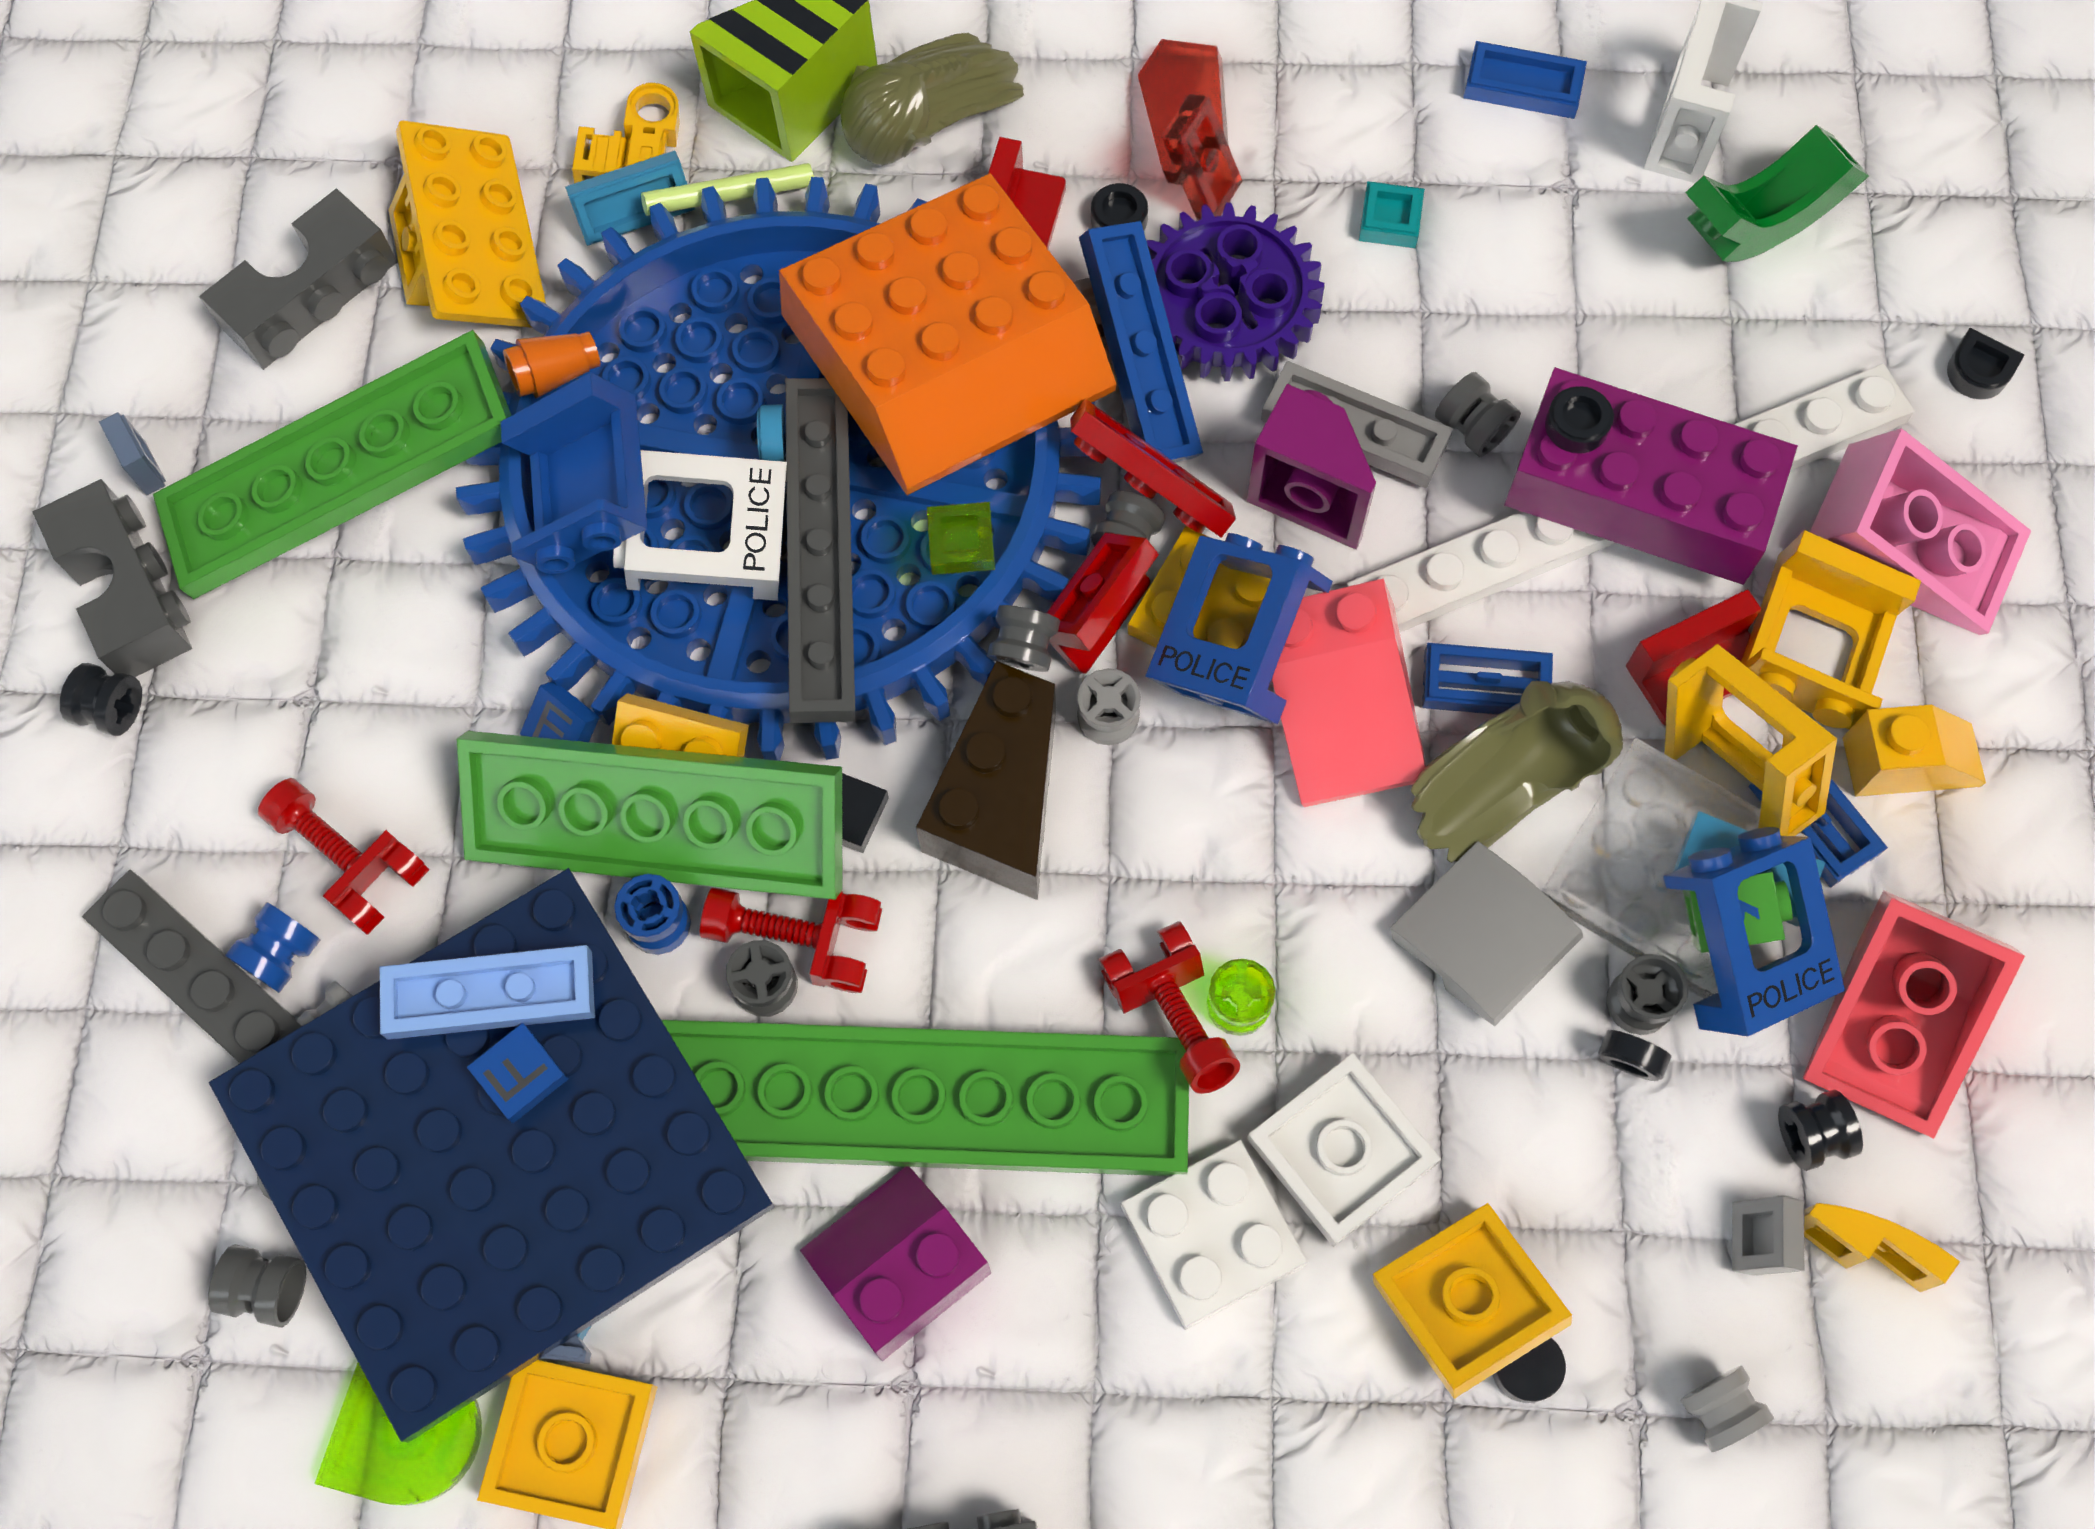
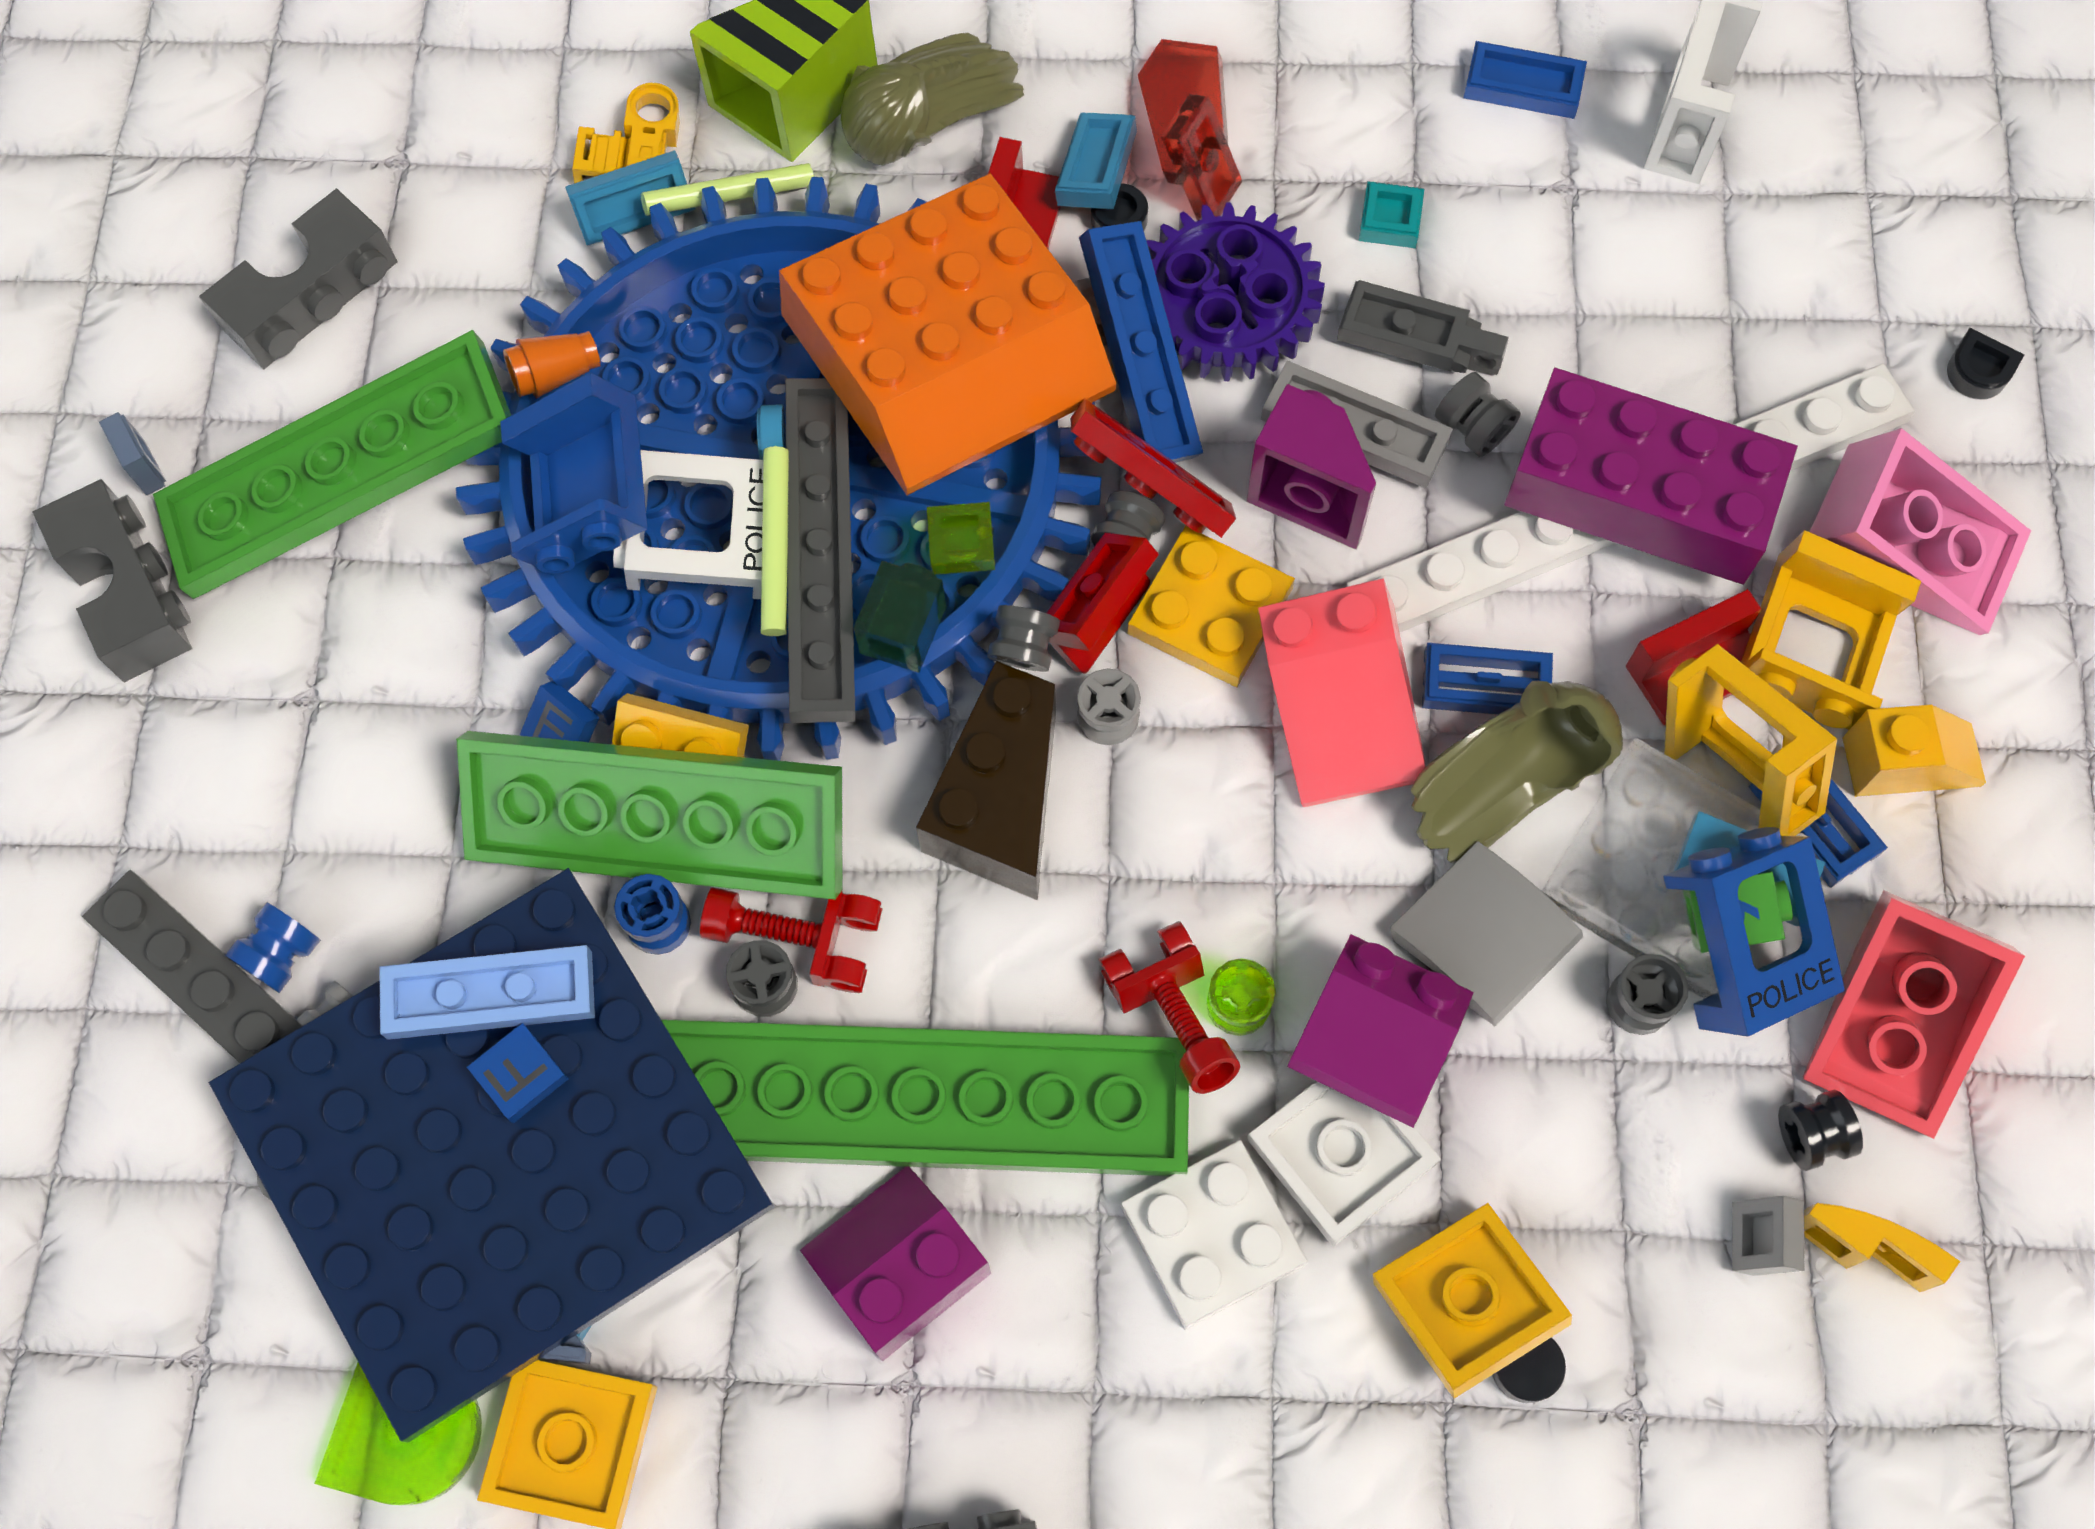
(100, 699): black wheel -> none
(257, 1286): dark grey wheel -> none
(290, 807): red bar -> none
(463, 226): yellow bracket -> none
(774, 541): none -> yellowish green bar
(860, 811): black tile -> none
(900, 615): none -> clear green brick
(1096, 160): none -> dark azure tile
(1226, 675): blue window -> none
(1381, 1030): none -> magenta slope
(1419, 330): none -> dark grey hinge
(1579, 419): black tile -> none
(1634, 1055): black tile -> none
(1727, 1409): light grey wheel -> none
(1776, 202): green arch -> none

